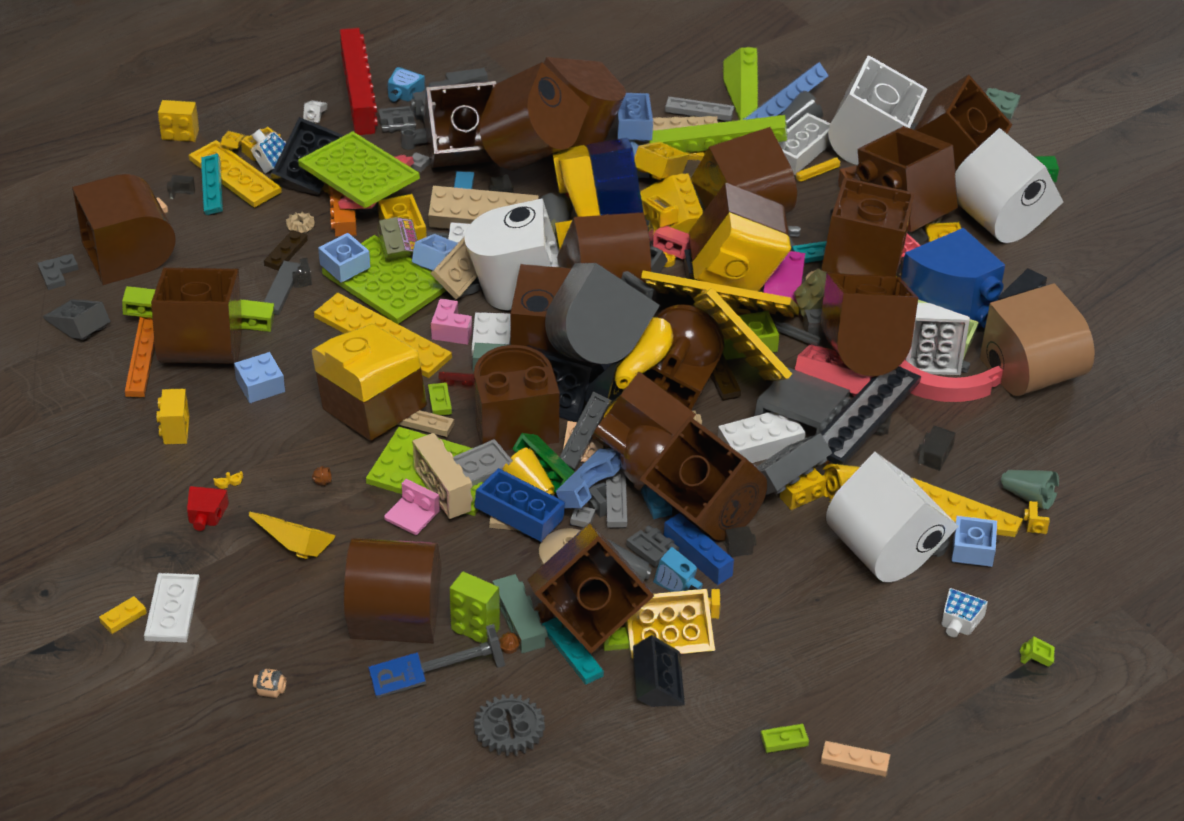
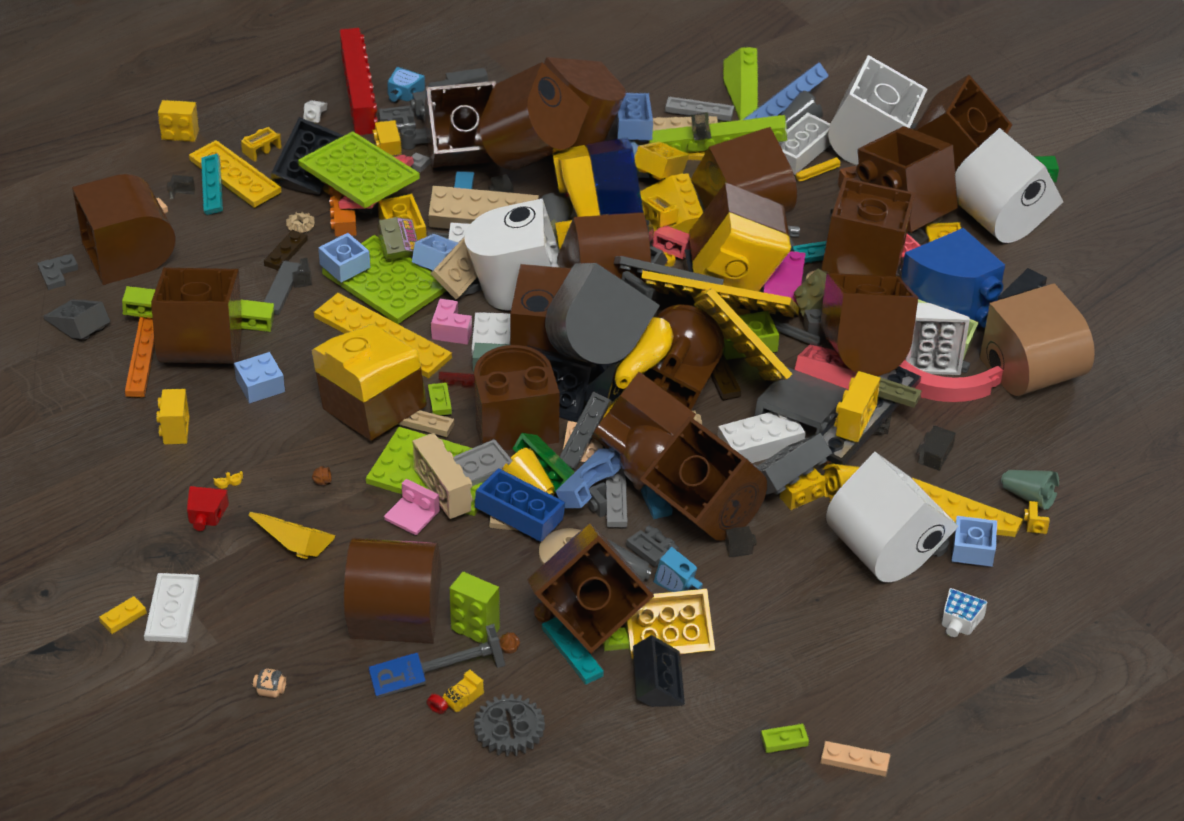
(232, 140): yellow plate -> none
(267, 149): torso -> none
(387, 137): none -> yellow brick
(437, 704): none -> red tile
(464, 692): none -> yellow leg
(519, 614): sand green brick -> none
(582, 516): light grey plate -> none
(628, 263): none -> dark grey plate
(699, 549): blue brick -> none
(701, 126): none -> clear smoke brick
(714, 603): yellow plate -> none
(857, 406): none -> yellow brick
(899, 392): none -> olive plate
(1004, 101): sand green plate -> none
(1038, 651): lime bracket -> none

